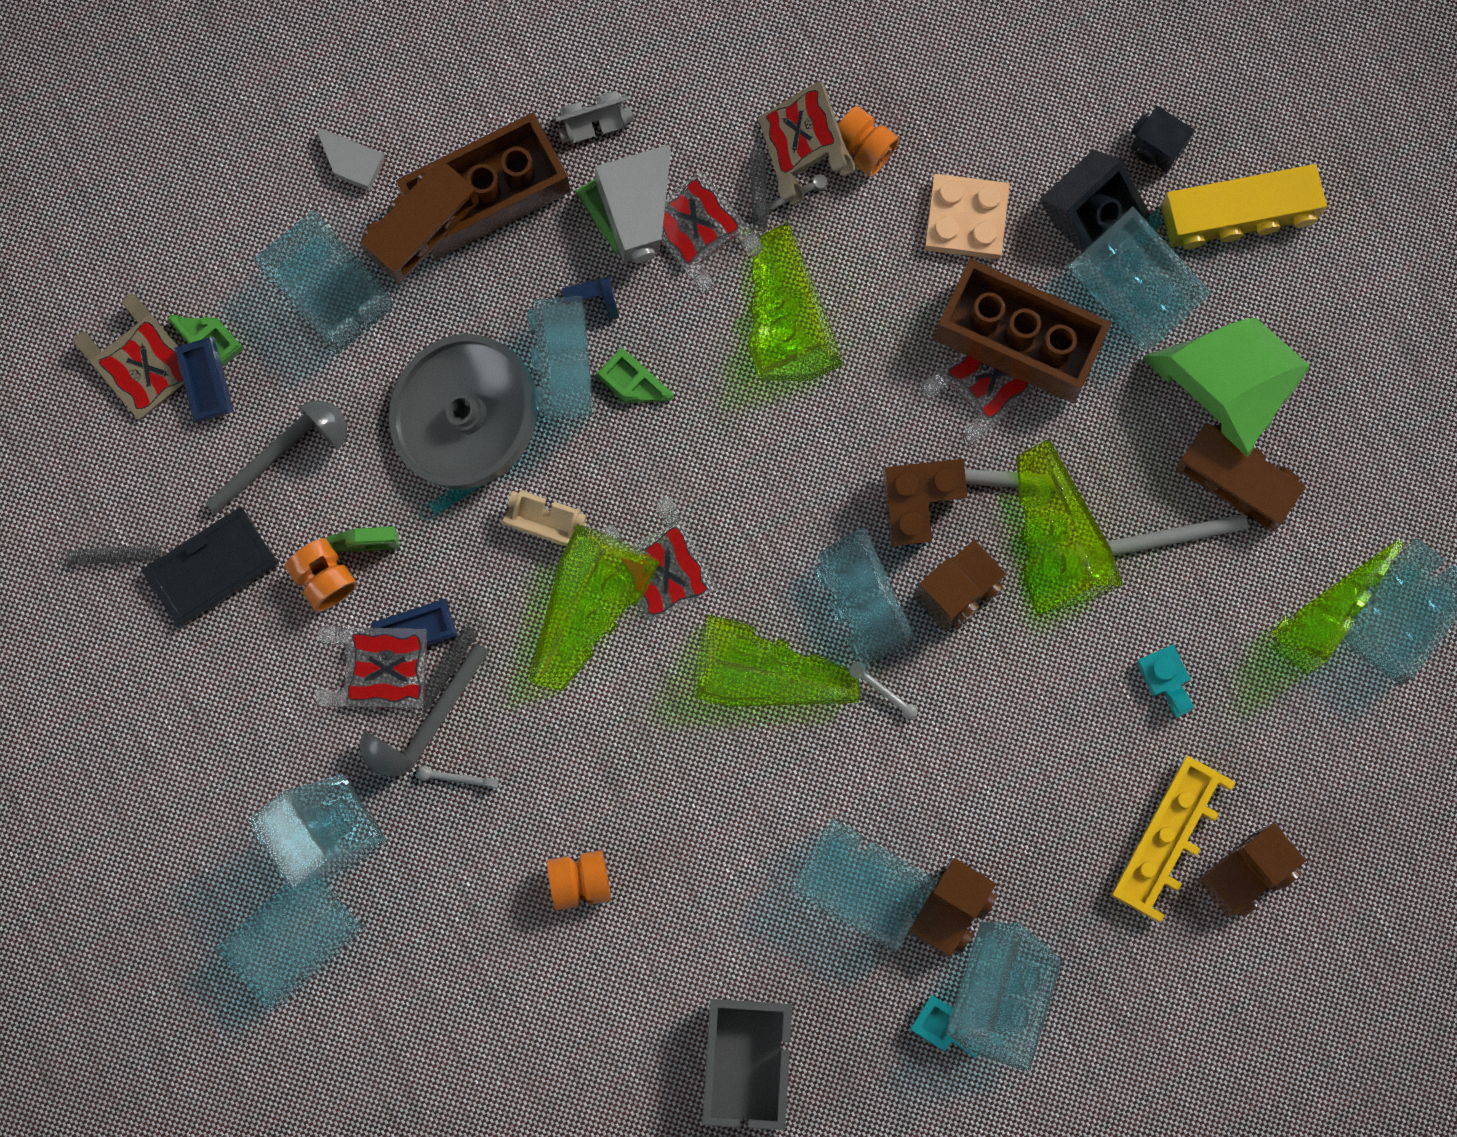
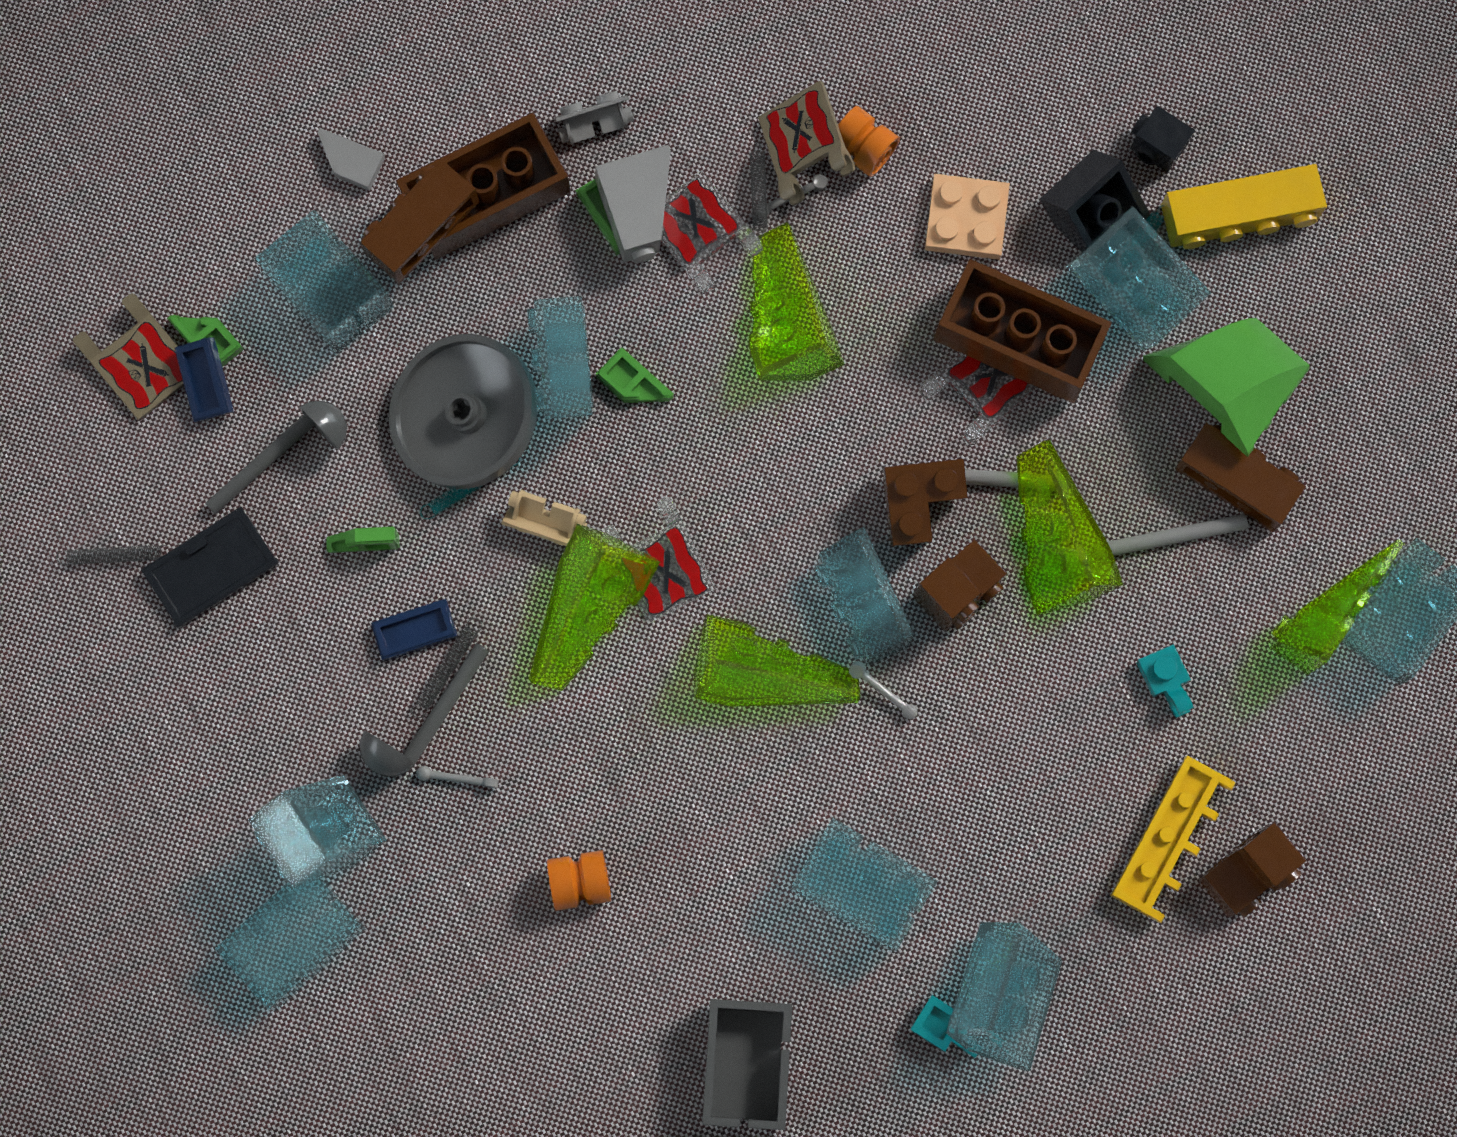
(329, 585): orange wheel -> none
(381, 667): flag -> none
(592, 289): dark blue tile -> none
(951, 907): reddish brown brick -> none

